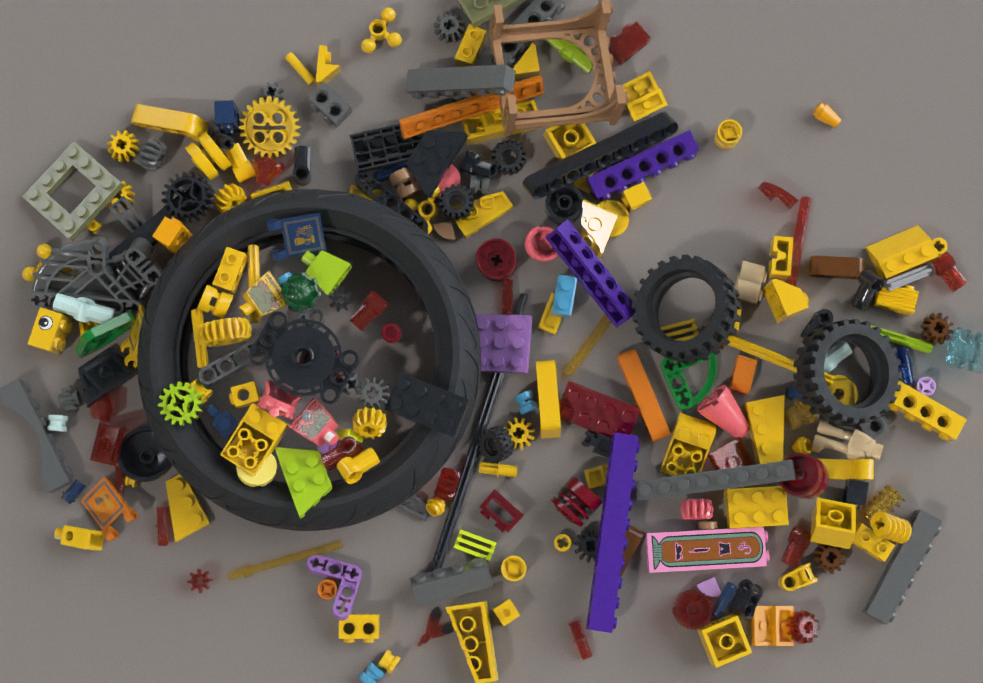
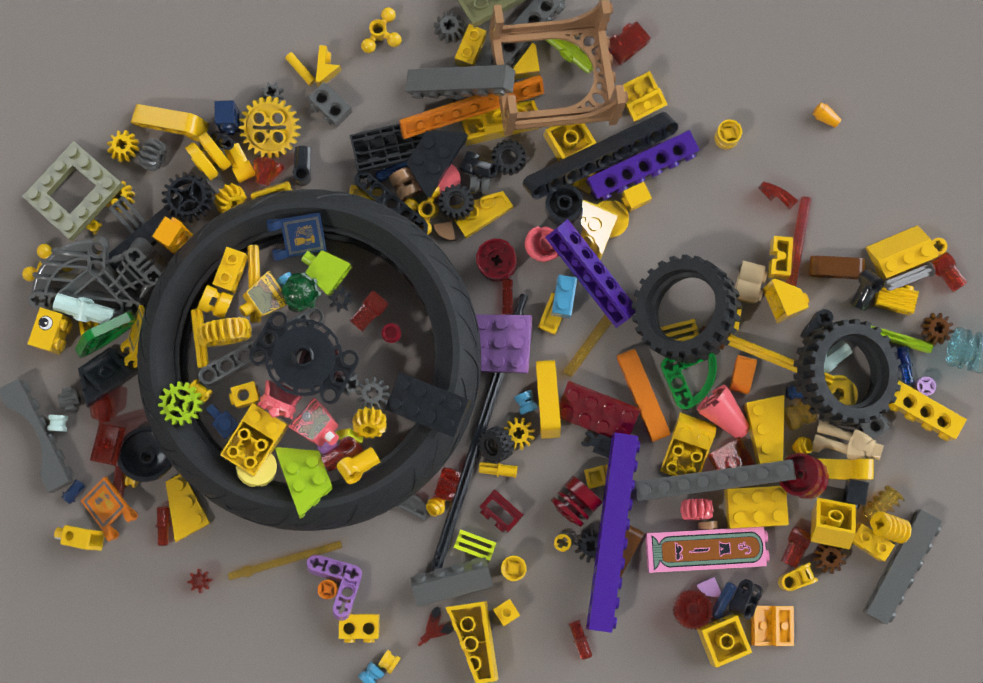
(802, 627): clear red gear -> none

